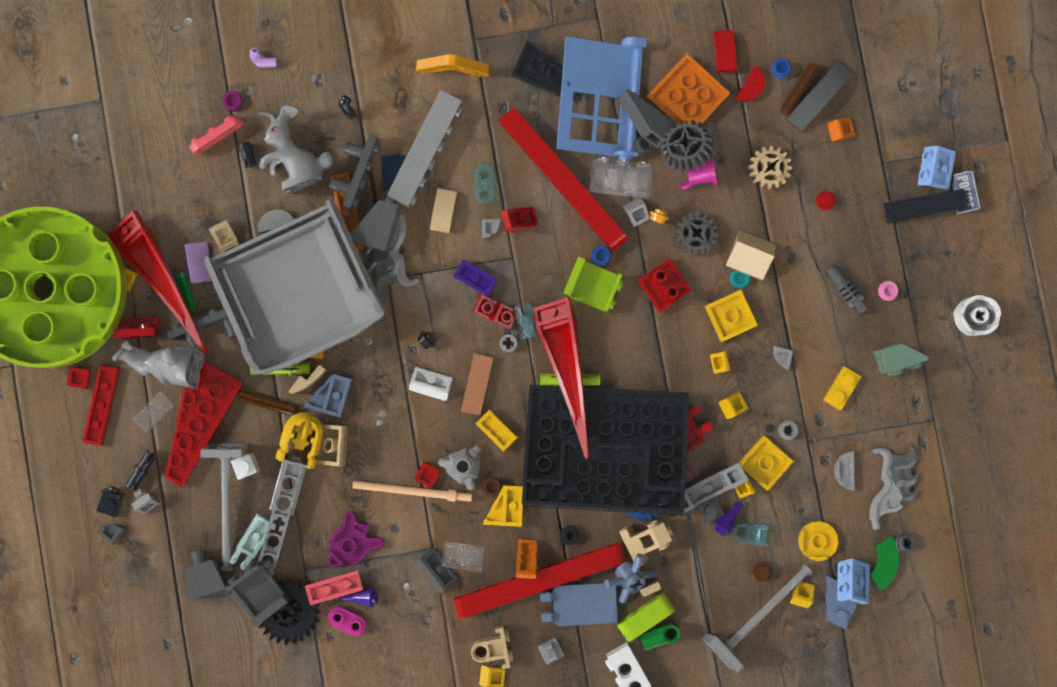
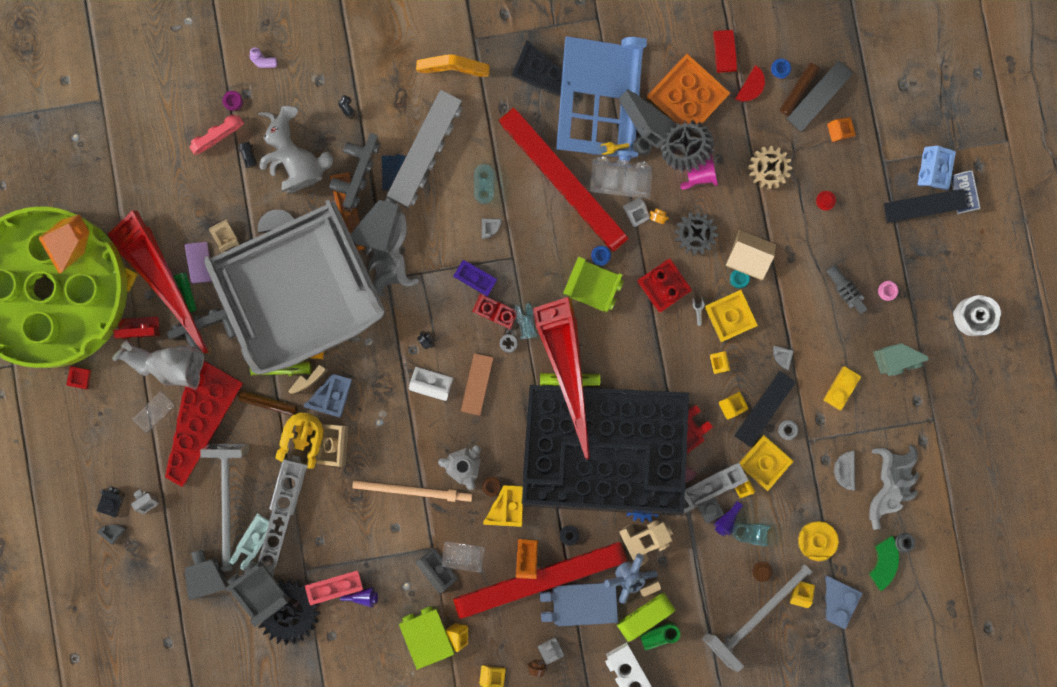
(66, 241): none -> orange slope
(101, 405): red tile -> none
(140, 470): black pin -> none
(245, 466): white brick -> none
(347, 620): dark pink plate -> none
(351, 543): magenta tile -> none
(426, 637): none -> lime panel
(427, 475): red tile -> none
(443, 210): tan slope -> none
(458, 636): none -> yellow slope
(495, 647): tan pin -> none
(496, 430): yellow plate -> none
(519, 218): red slope -> none
(537, 668): none -> reddish brown plate
(612, 147): none -> yellow hand
(698, 307): none -> light grey hand
(764, 409): none -> black tile
(853, 581): light blue bracket -> none

